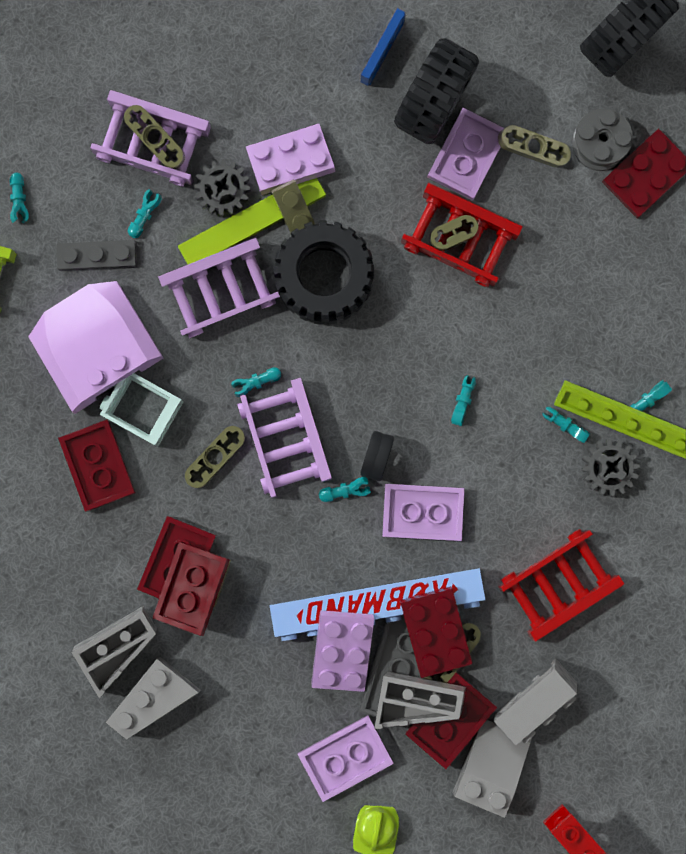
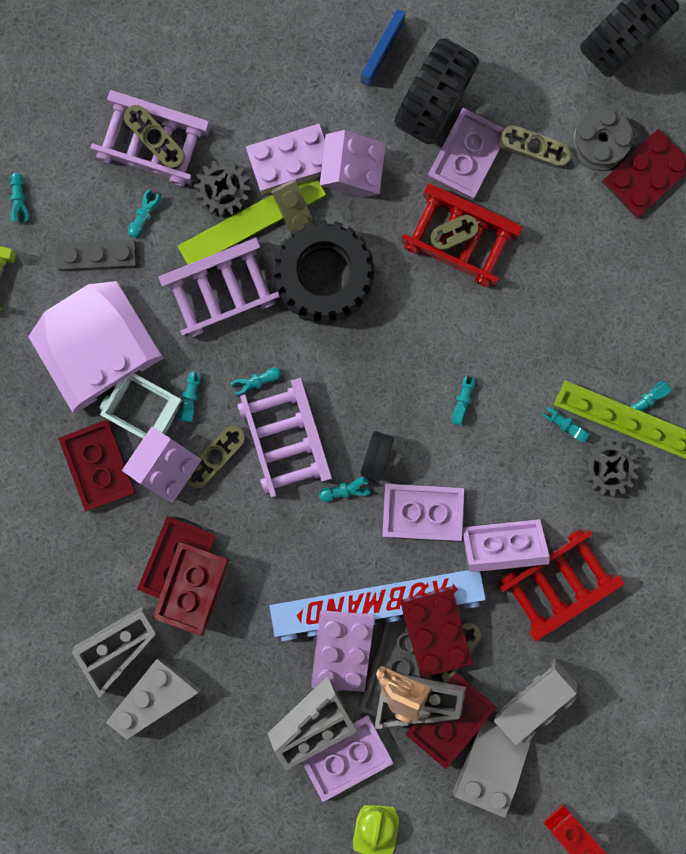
(161, 465): none -> lavender brick
(187, 408): none -> teal piece
(311, 726): none -> light grey wedge
(352, 164): none -> lavender brick
(403, 694): none -> light nougat wedge
(505, 545): none -> lavender plate

